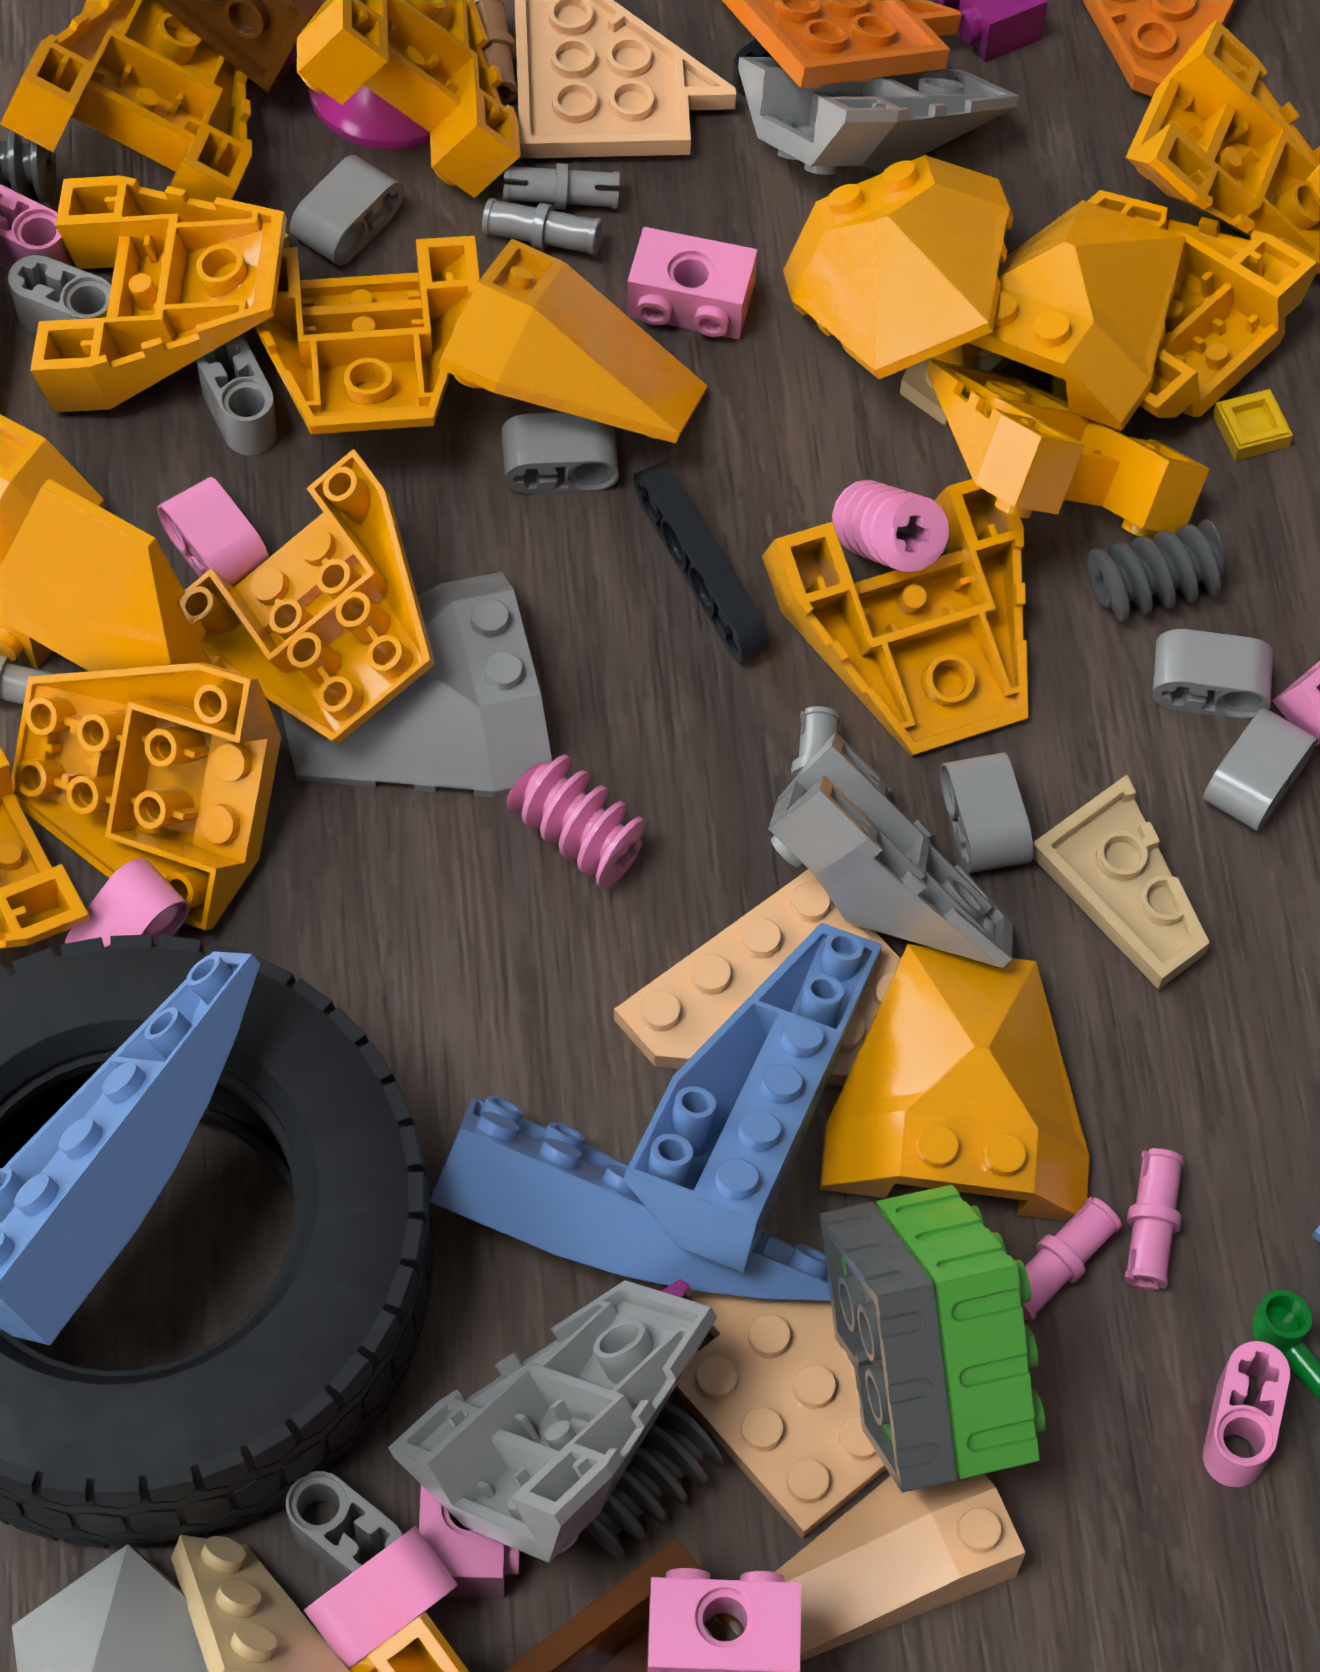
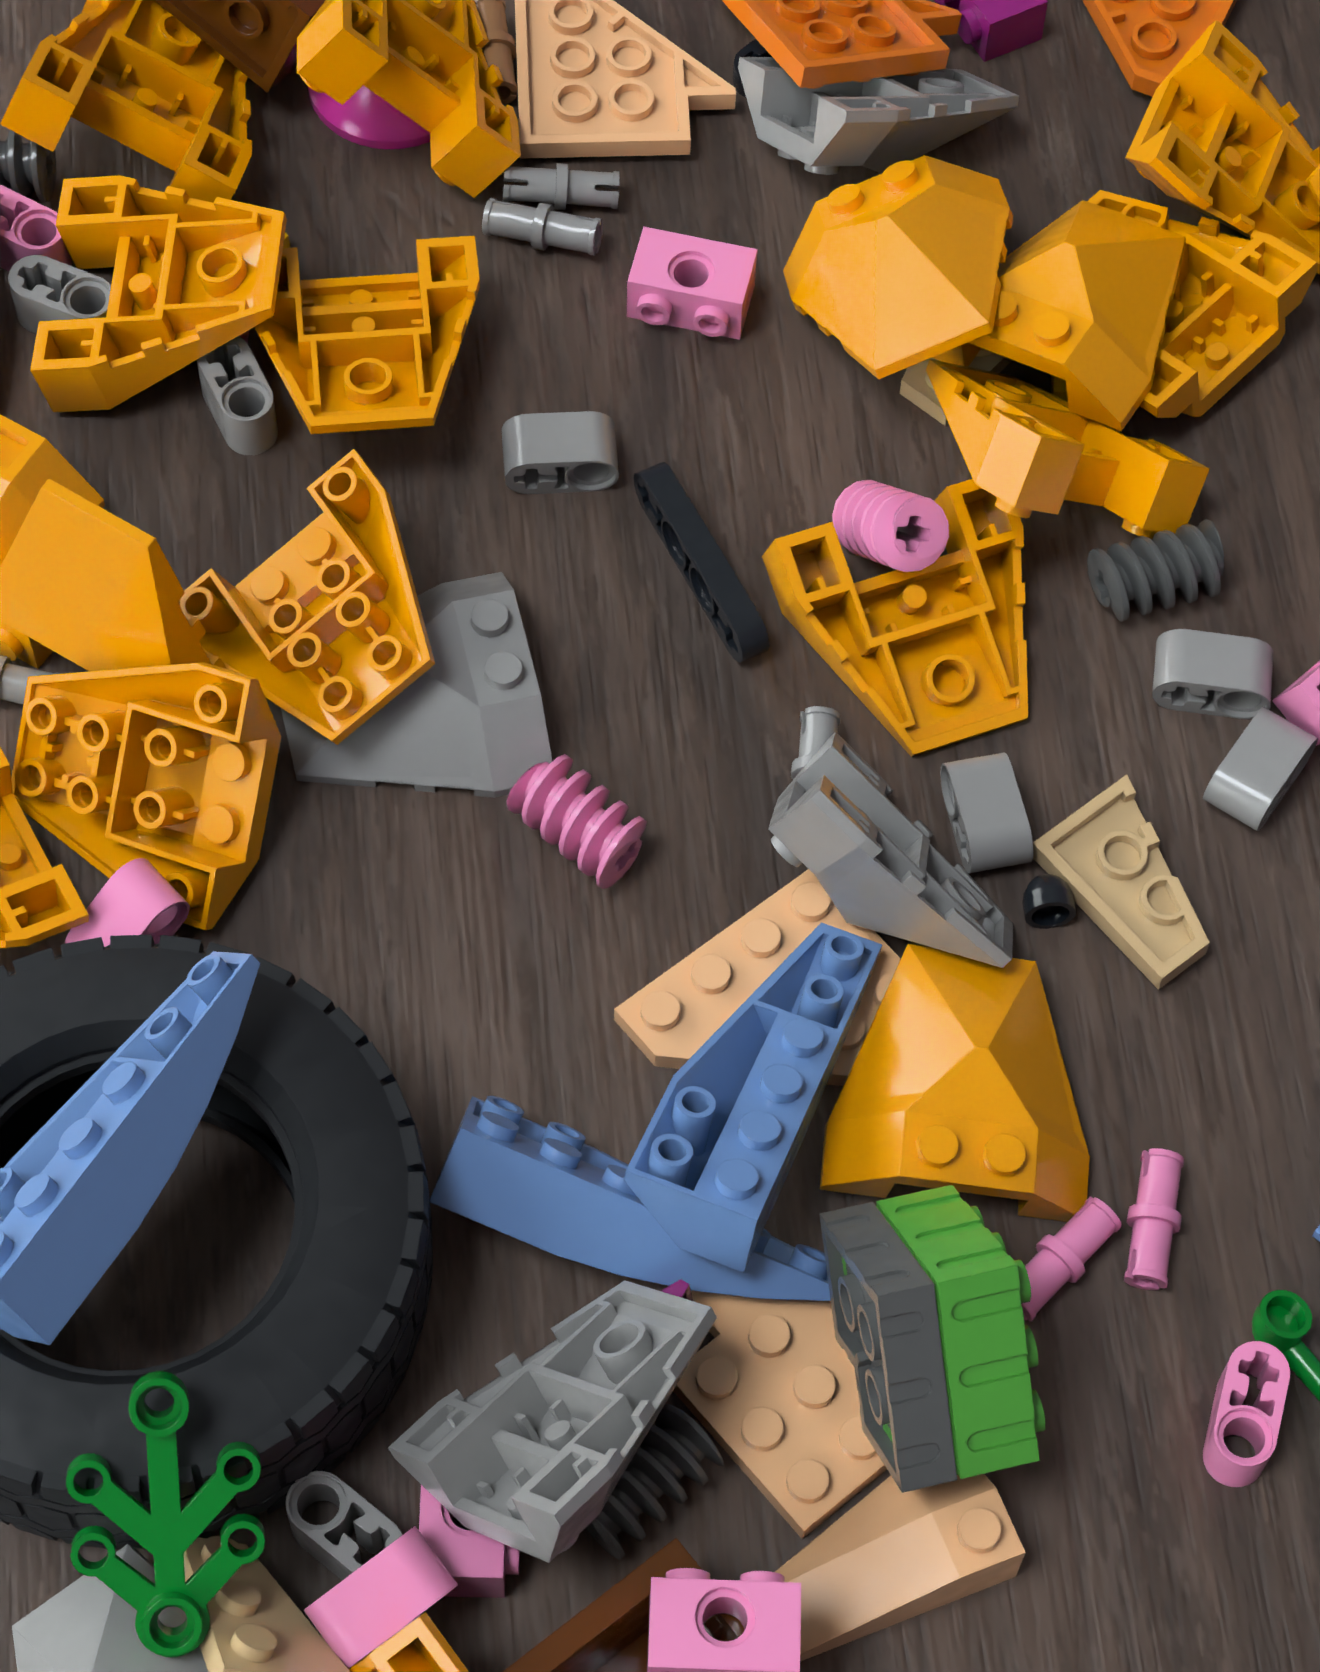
(166, 1528): none -> green plant
(212, 532): bright pink beam -> none
(346, 210): light grey beam -> none
(562, 345): light orange wedge -> none
(1048, 902): none -> black hinge
(1252, 424): yellow tile -> none

